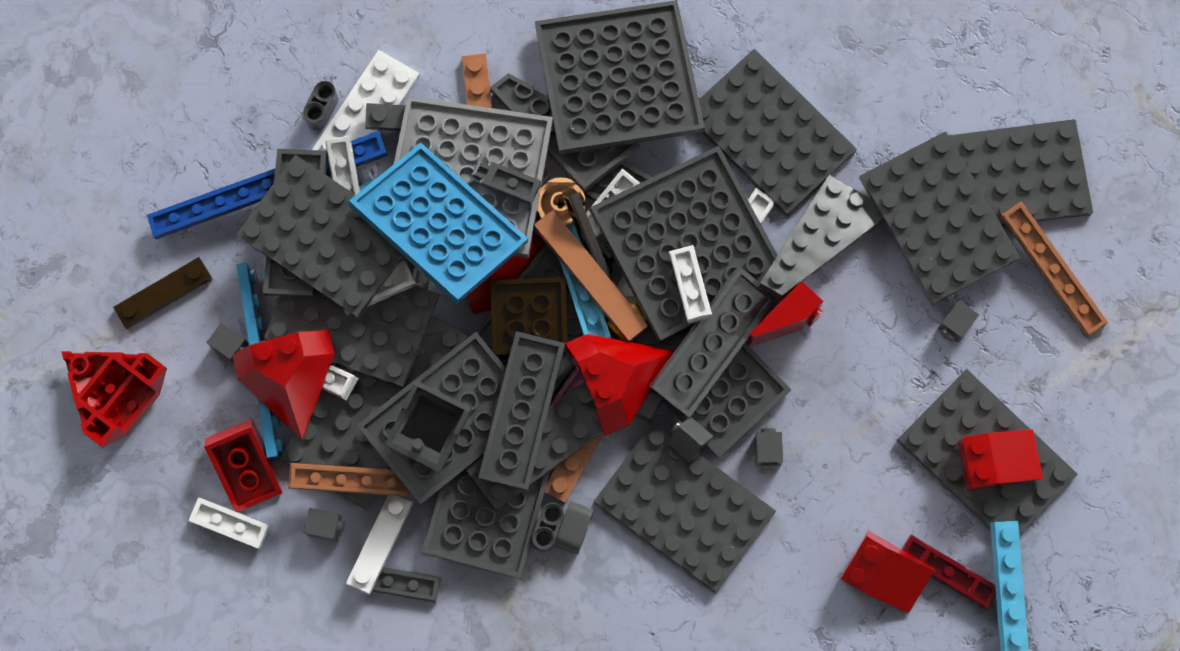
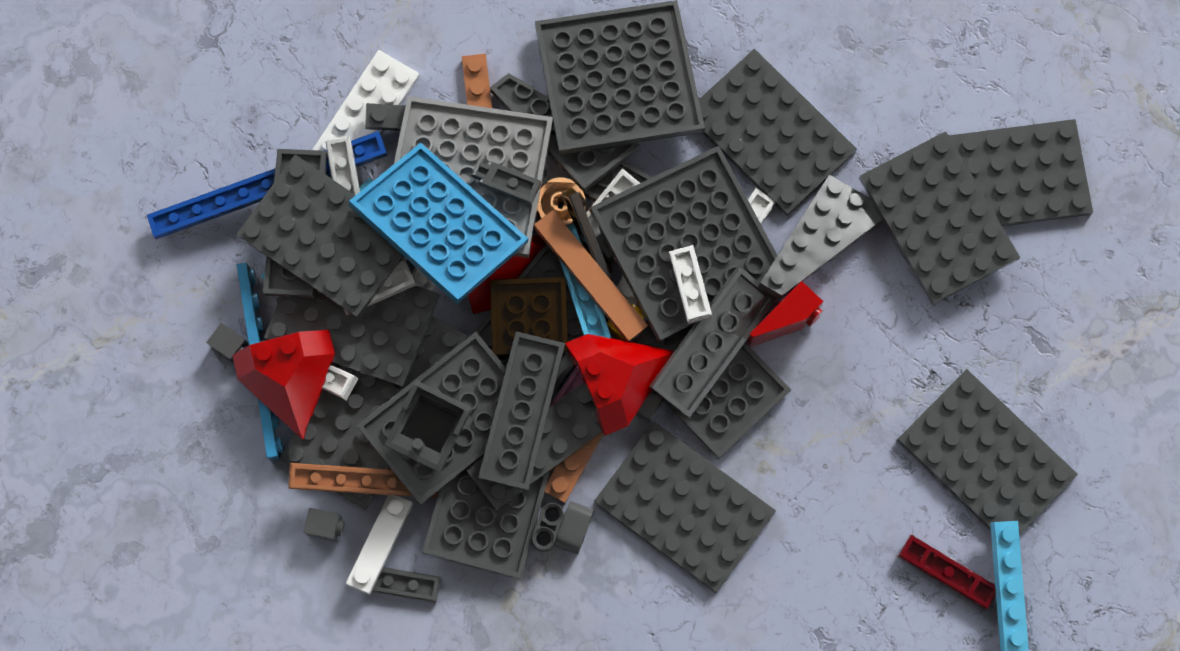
(112, 391): red wedge -> none
(162, 293): dark brown plate -> none
(229, 523): white plate -> none
(243, 465): red slope -> none
(321, 105): dark grey beam -> none
(689, 439): dark grey brick -> none
(768, 447): dark grey brick -> none
(887, 572): red slope -> none
(958, 322): dark grey brick -> none
(999, 459): red slope -> none
(1054, 269): nougat tile -> none

